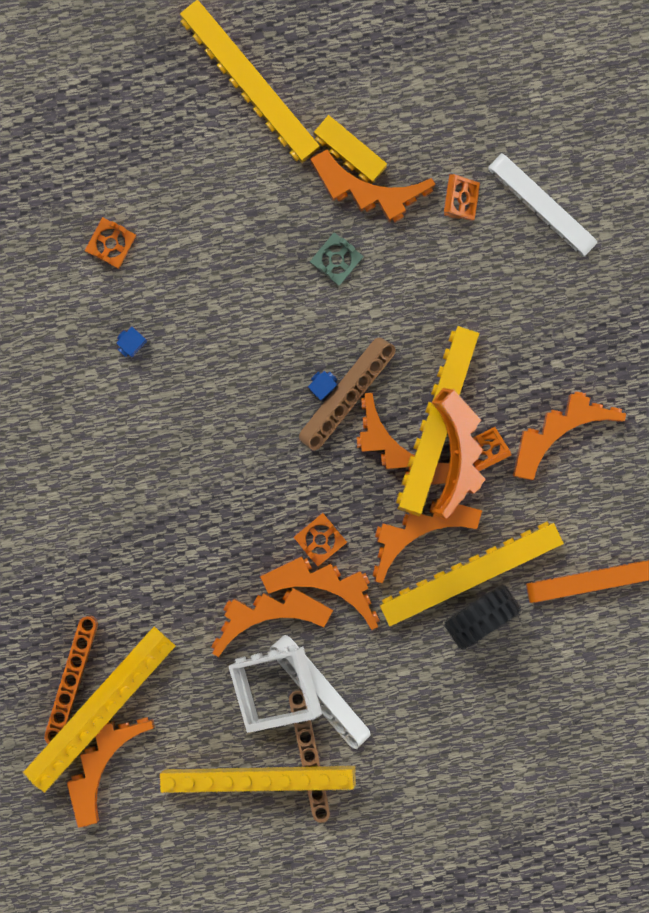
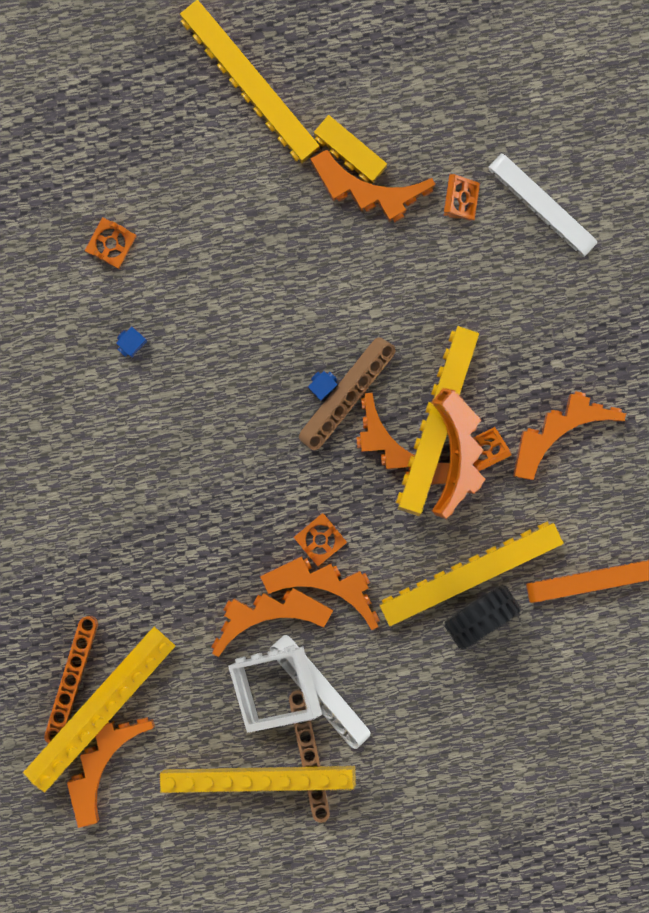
(334, 239): sand green piece -> none
(396, 538): orange arch -> none

